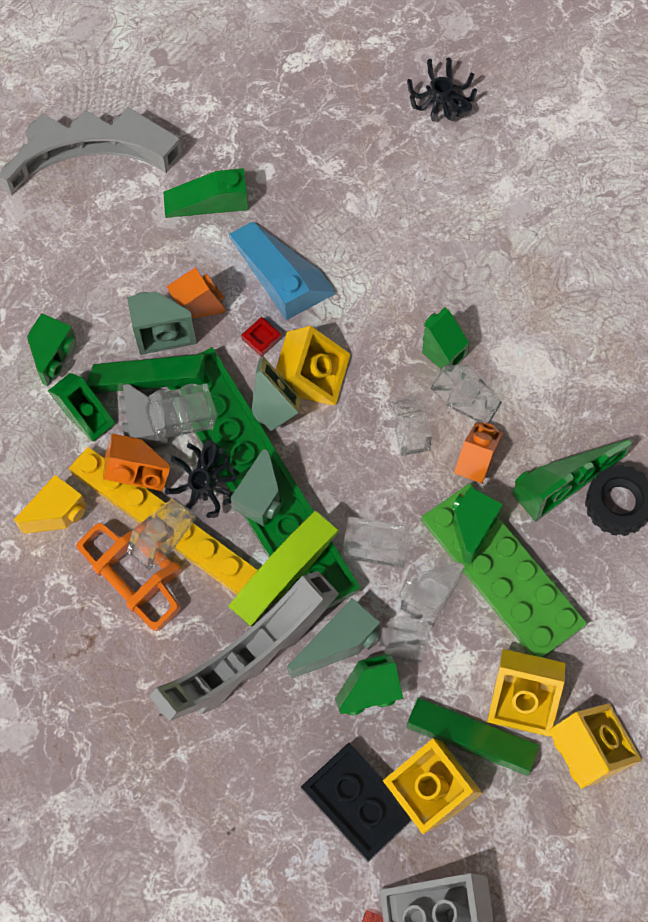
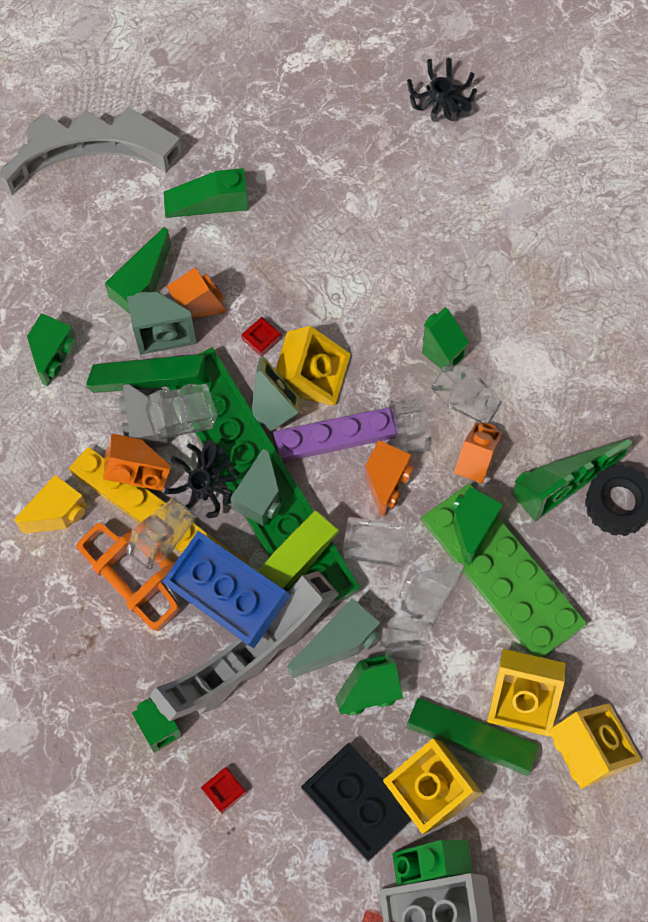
(81, 406): green slope -> none
(140, 271): none -> green slope
(155, 726): none -> green brick
(223, 790): none -> red tile
(226, 589): none -> blue plate
(283, 273): dark azure wedge -> none
(334, 434): none -> medium lavender plate
(385, 473): none -> orange slope
(432, 861): none -> green slope

